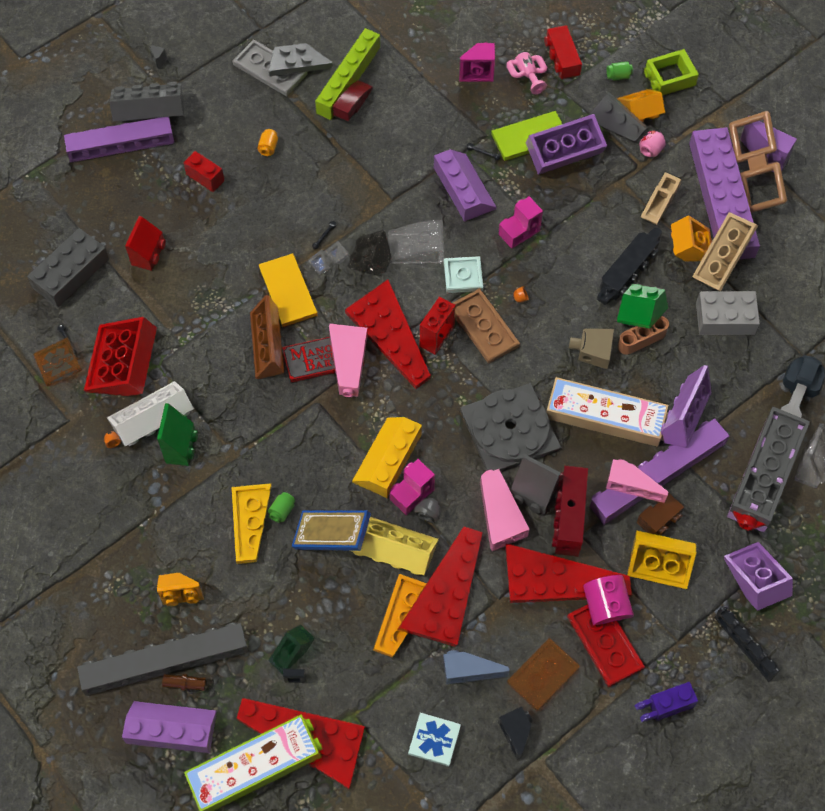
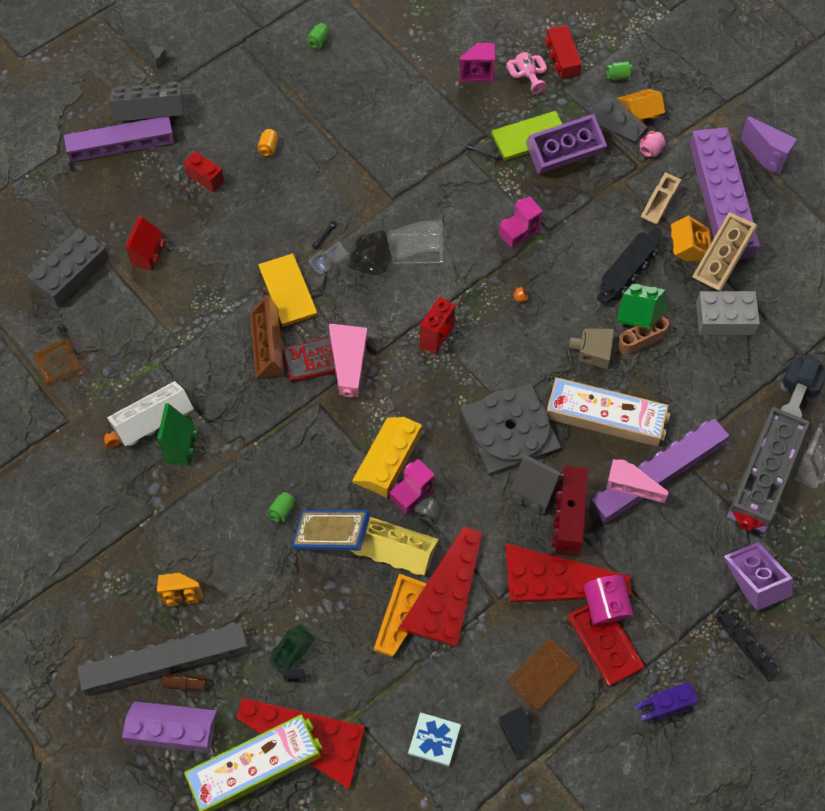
(121, 357): red slope -> none
(249, 516): yellow wing -> none
(256, 62): light grey tile -> none
(297, 59): wing -> none
(318, 36): none -> bright green brick
(348, 71): lime brick -> none
(351, 100): dark red slope -> none
(390, 332): red wing -> none
(463, 184): medium lavender slope -> none
(463, 274): light aqua tile -> none
(466, 667): sand blue slope -> none
(484, 326): medium nougat tile -> none
(502, 514): bright pink slope -> none
(658, 518): reddish brown brick -> none
(662, 559): yellow slope -> none
(685, 65): lime window -> none
(687, 408): medium lavender slope -> none
(758, 160): medium nougat bar -> none

